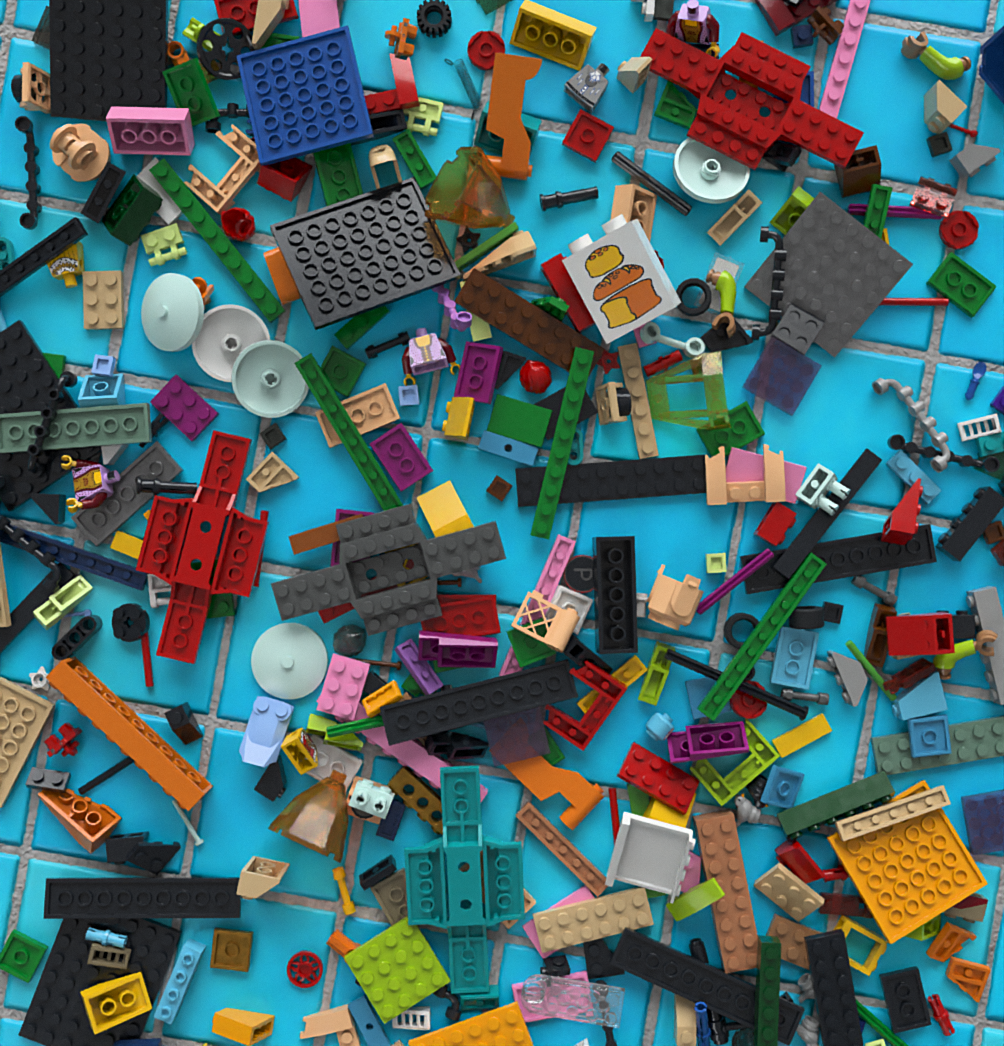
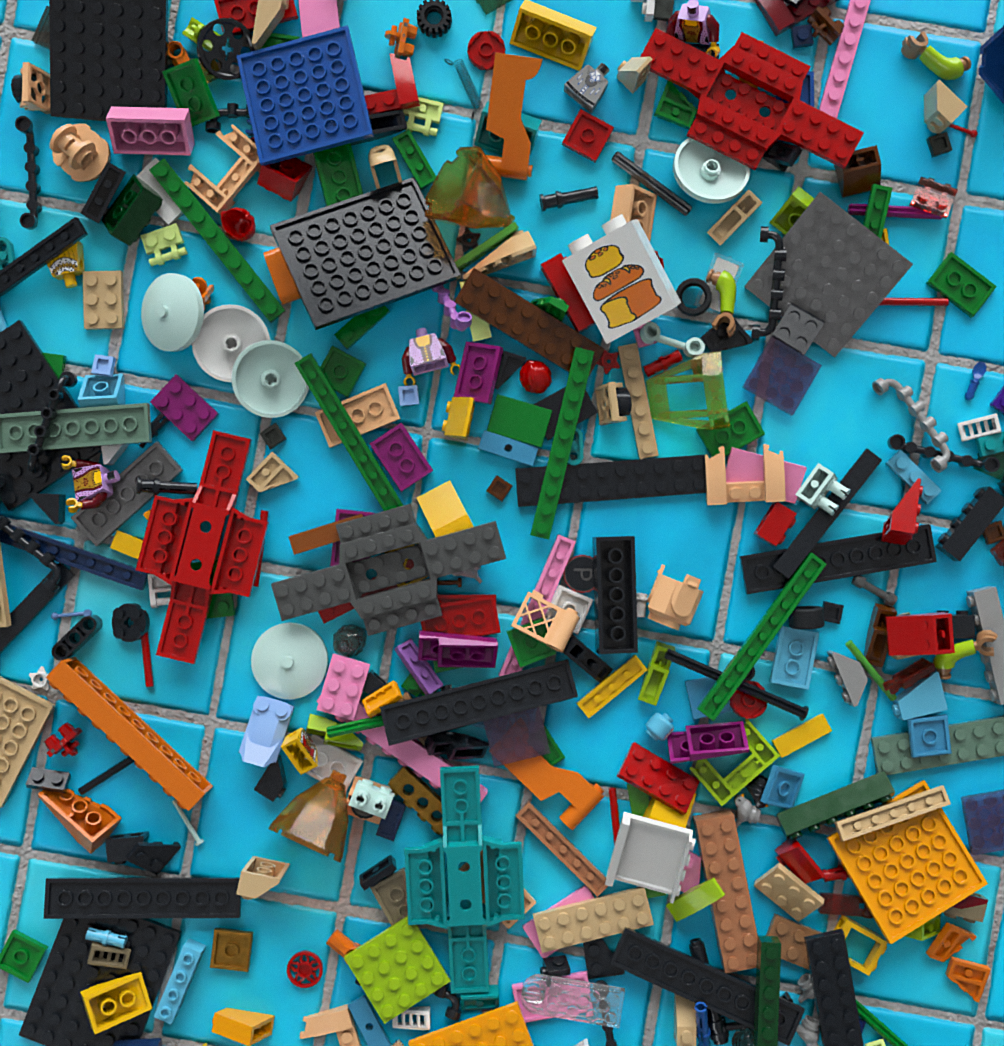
(62, 602): yellowish green slope -> none
(184, 723): black slope -> none
(339, 875): yellow bar -> none
(372, 351): black bar -> none
(380, 663): reddish brown piece -> none
(582, 731): red wedge -> none
(715, 563): yellowish green plate -> none
(731, 621): black tyre -> none
(734, 581): magenta axle -> none
(819, 698): dark grey bar -> none
(905, 999): black plate -> none
(941, 1015): red pin -> none
(958, 229): red tile -> none
(972, 157): light grey slope -> none

